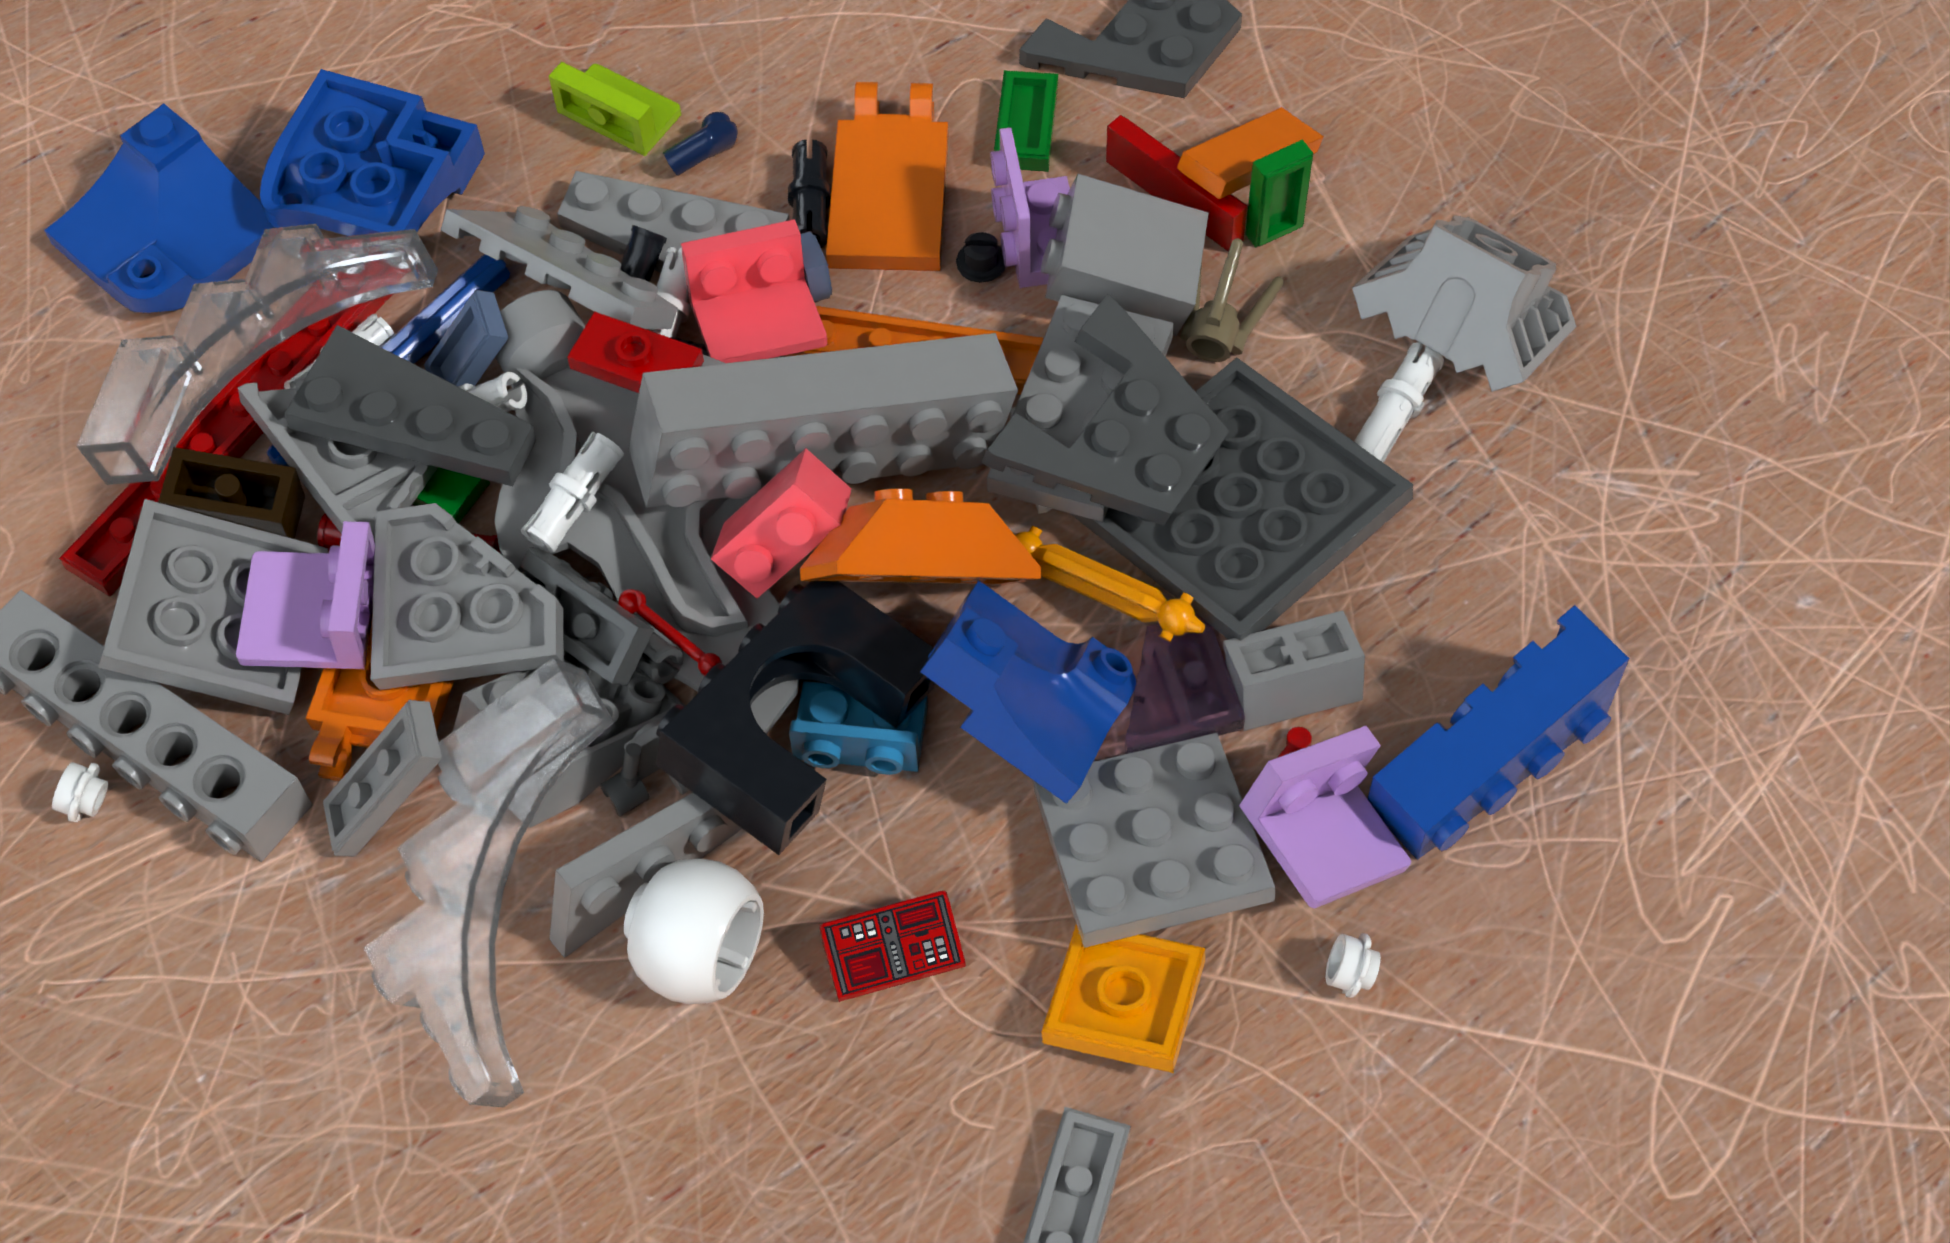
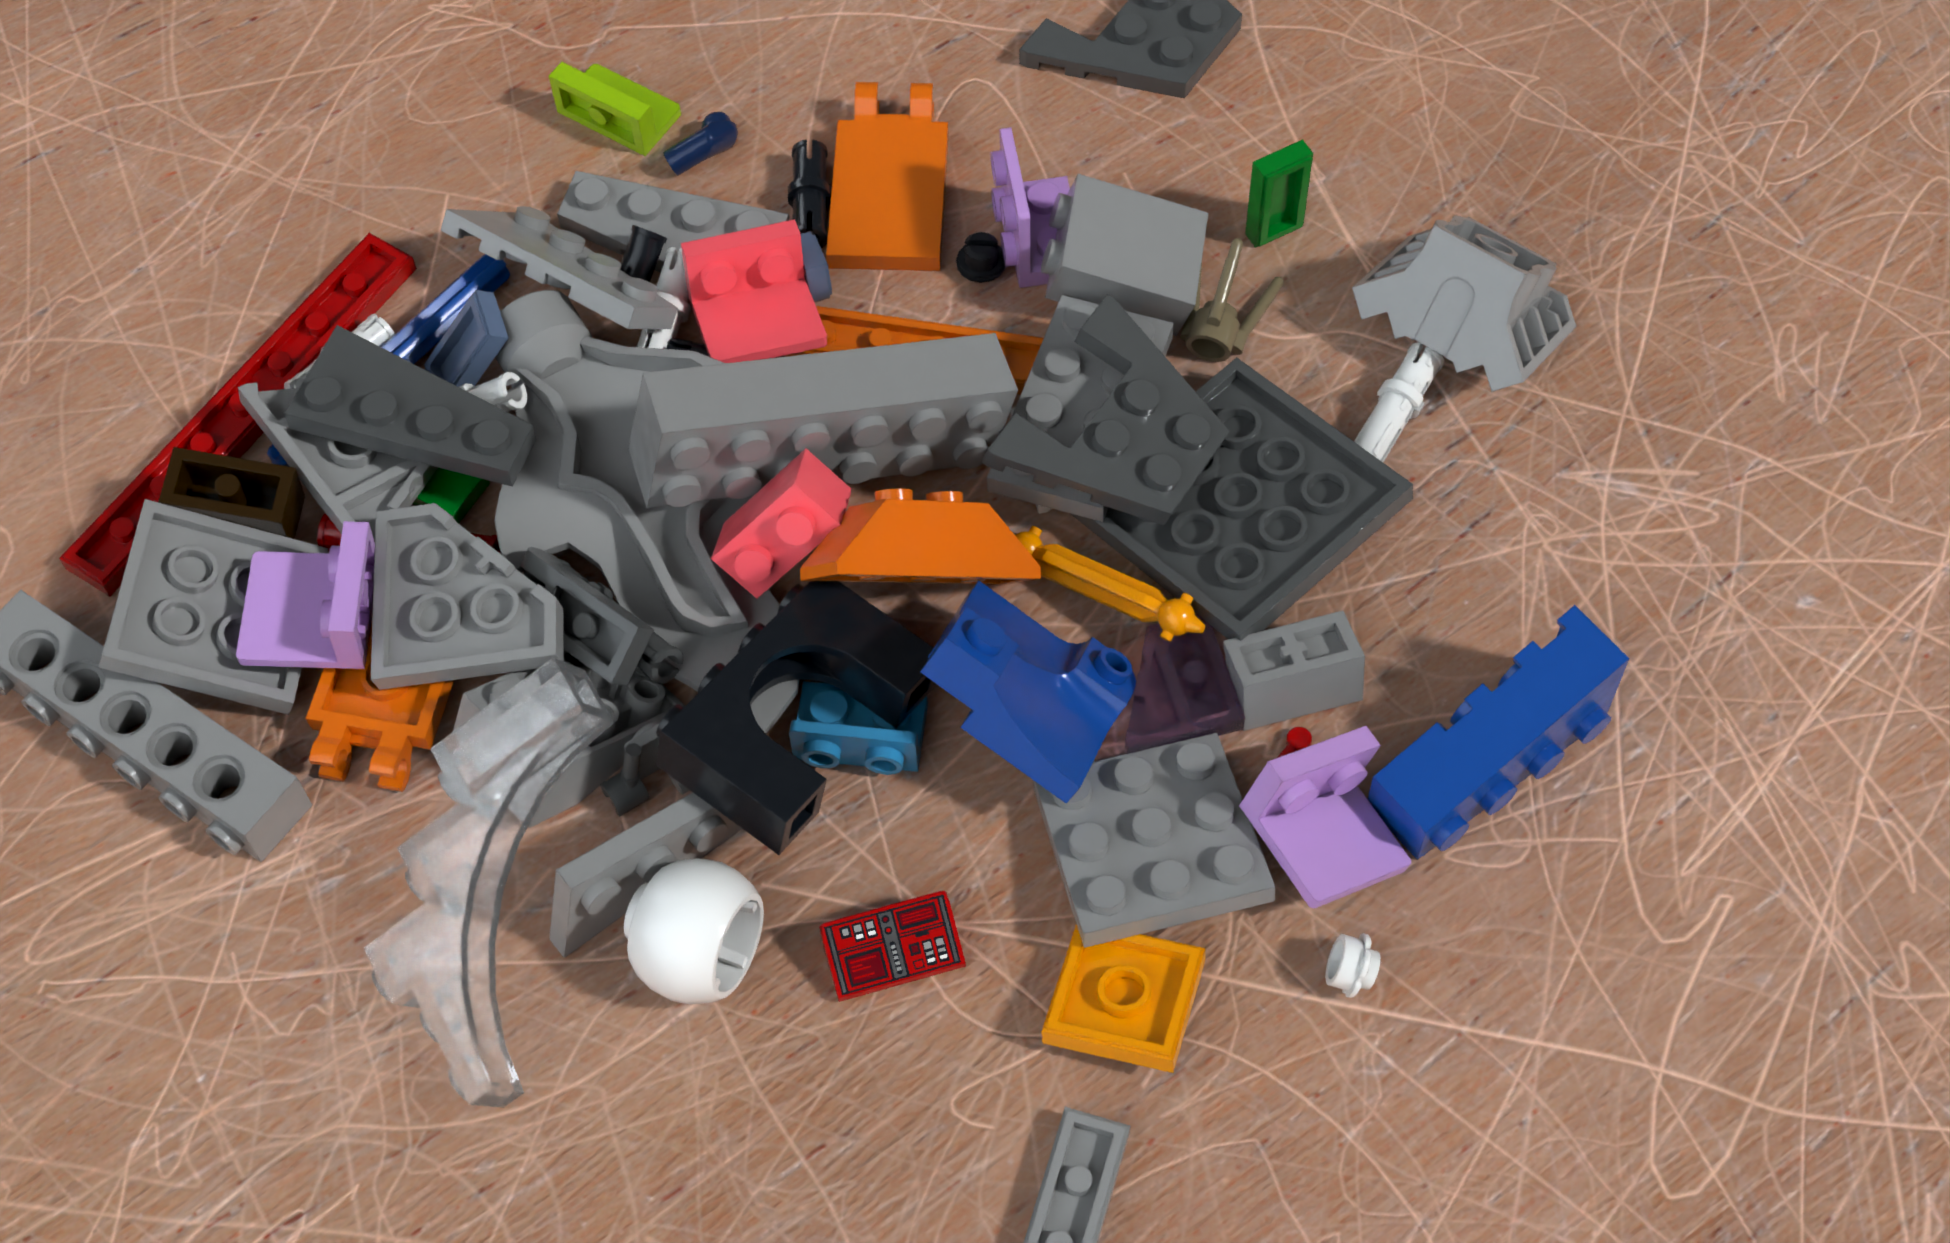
(79, 791): white plate -> none
(161, 218): blue slope -> none
(293, 282): clear arch -> none
(365, 159): blue slope -> none
(382, 778): light grey tile -> none
(572, 492): white pin -> none
(623, 352): red plate -> none
(635, 603): red hinge -> none
(1029, 109): green tile -> none
(1156, 171): red tile -> none
(1227, 160): orange tile -> none

